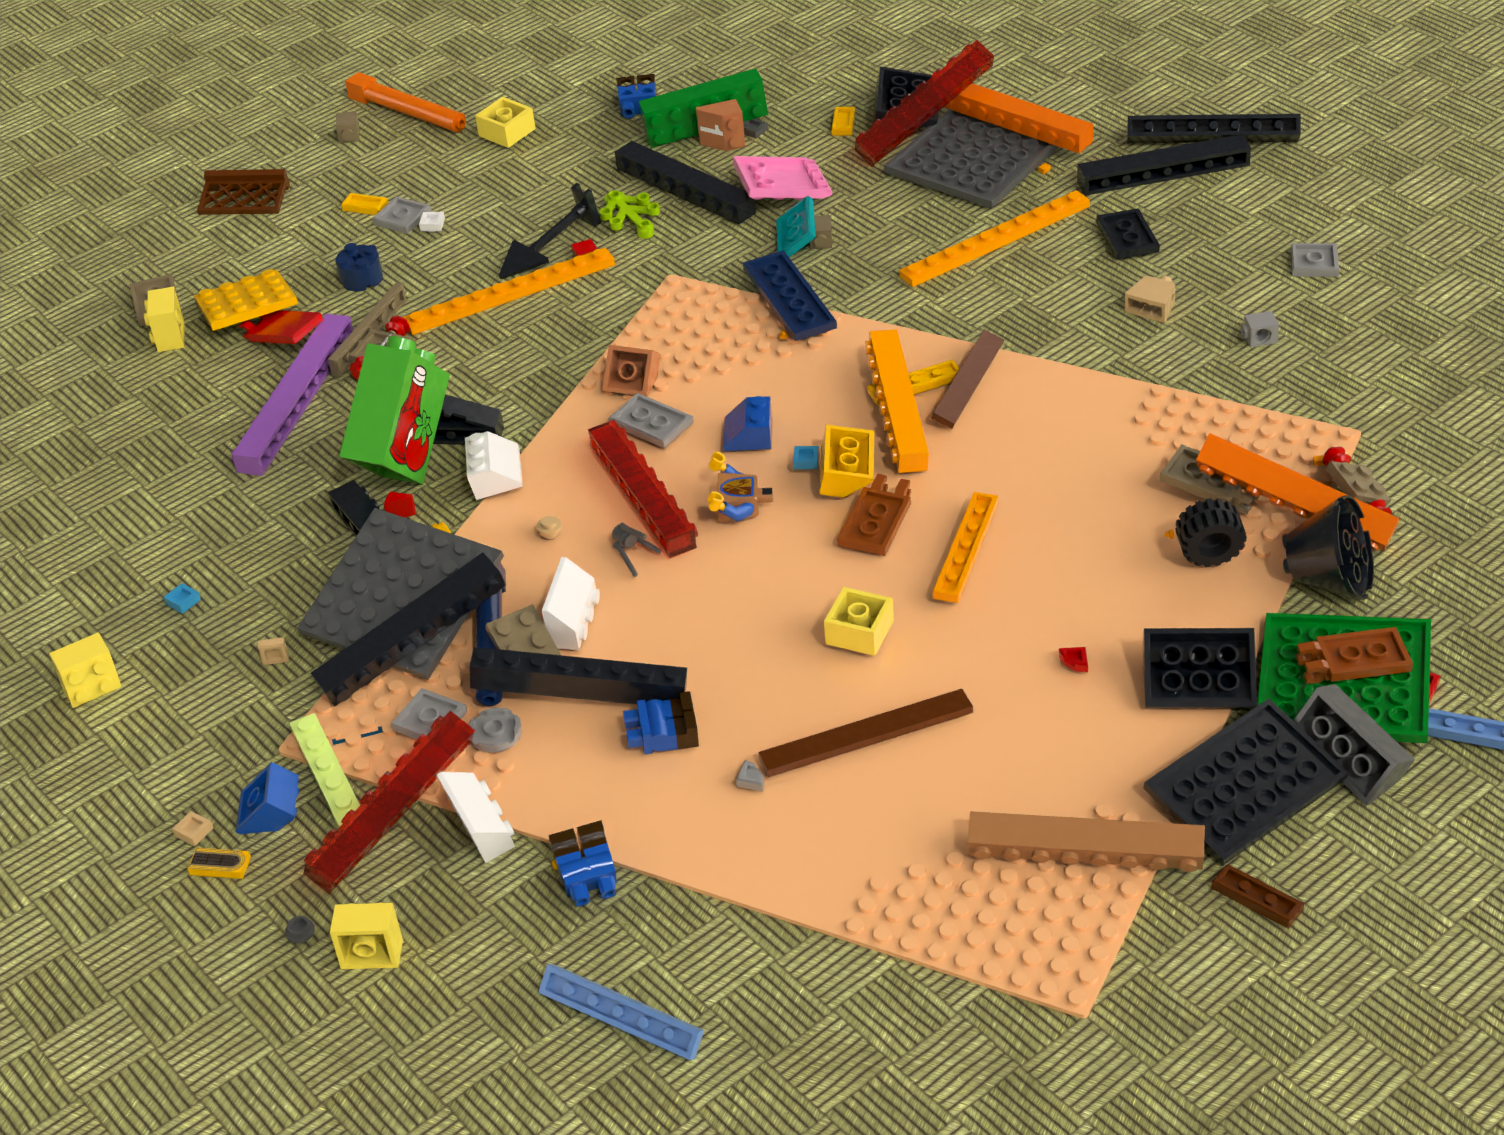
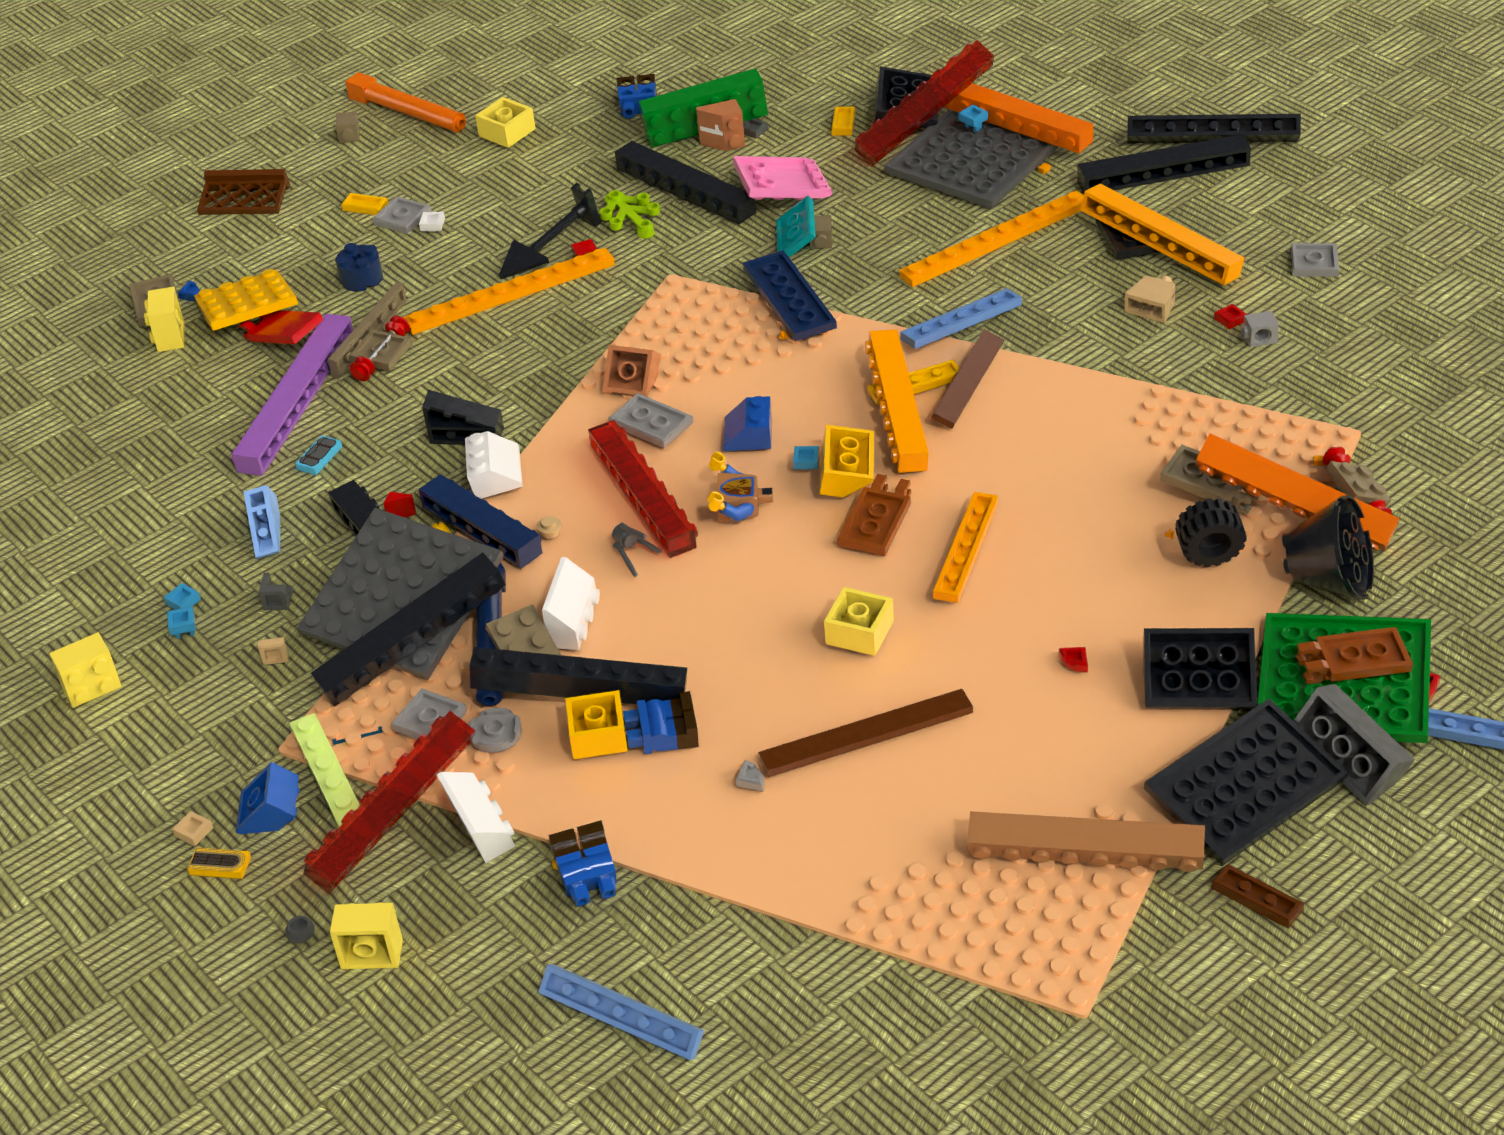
(181, 621): none -> dark azure tile
(188, 291): none -> blue tile
(263, 520): none -> light blue slope
(274, 596): none -> dark grey panel
(318, 455): none -> tile
(395, 411): bright green brick -> none
(480, 520): none -> dark blue brick
(596, 724): none -> yellow brick
(960, 318): none -> medium blue plate
(973, 117): none -> dark azure tile
(1162, 234): none -> light orange brick
(1230, 316): none -> red tile

